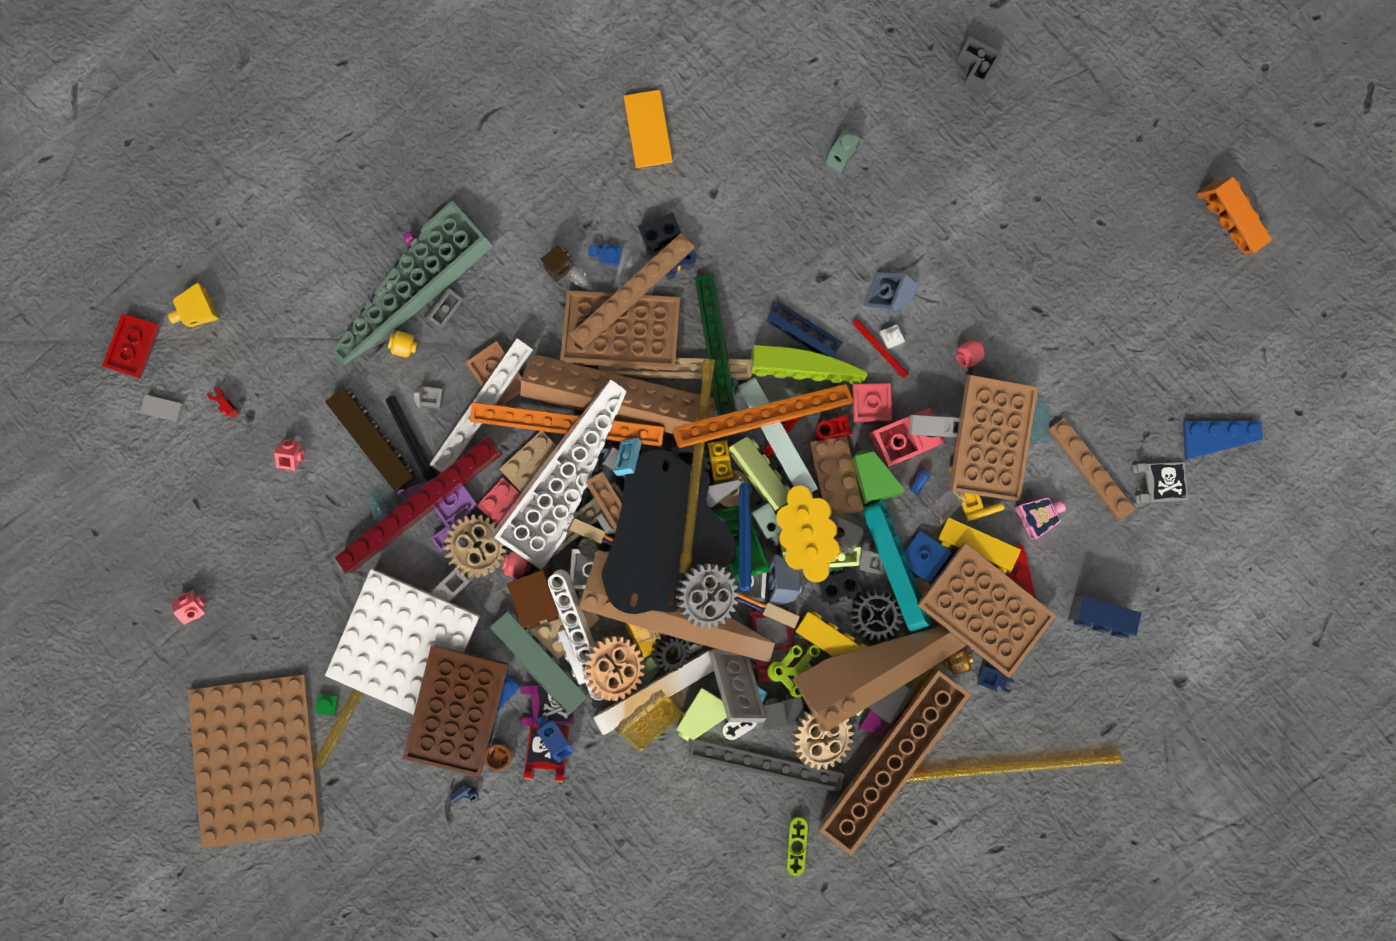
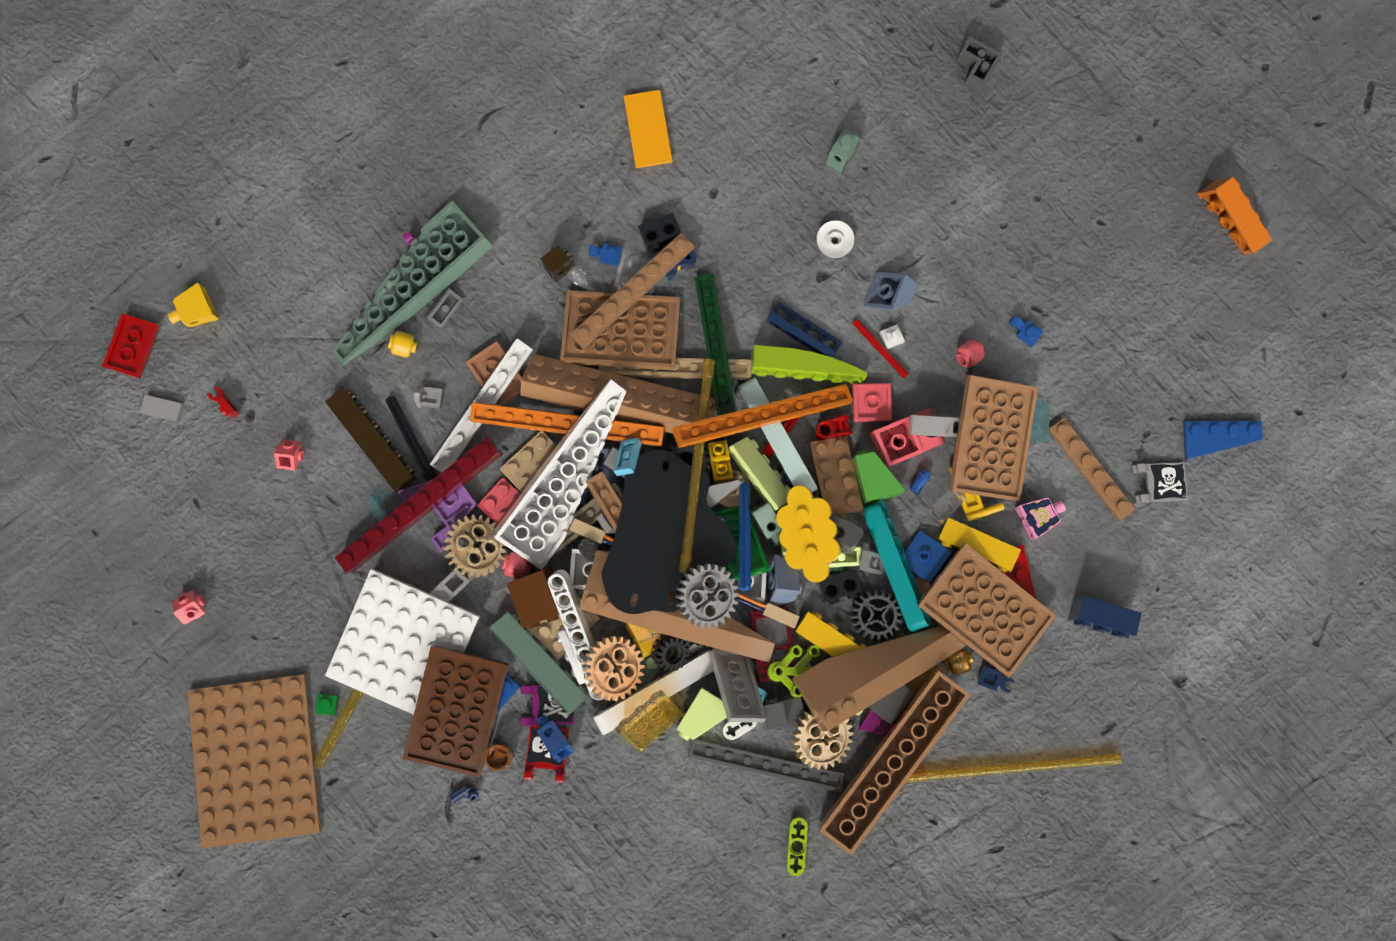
(839, 231): none -> white dish
(1028, 332): none -> blue plate

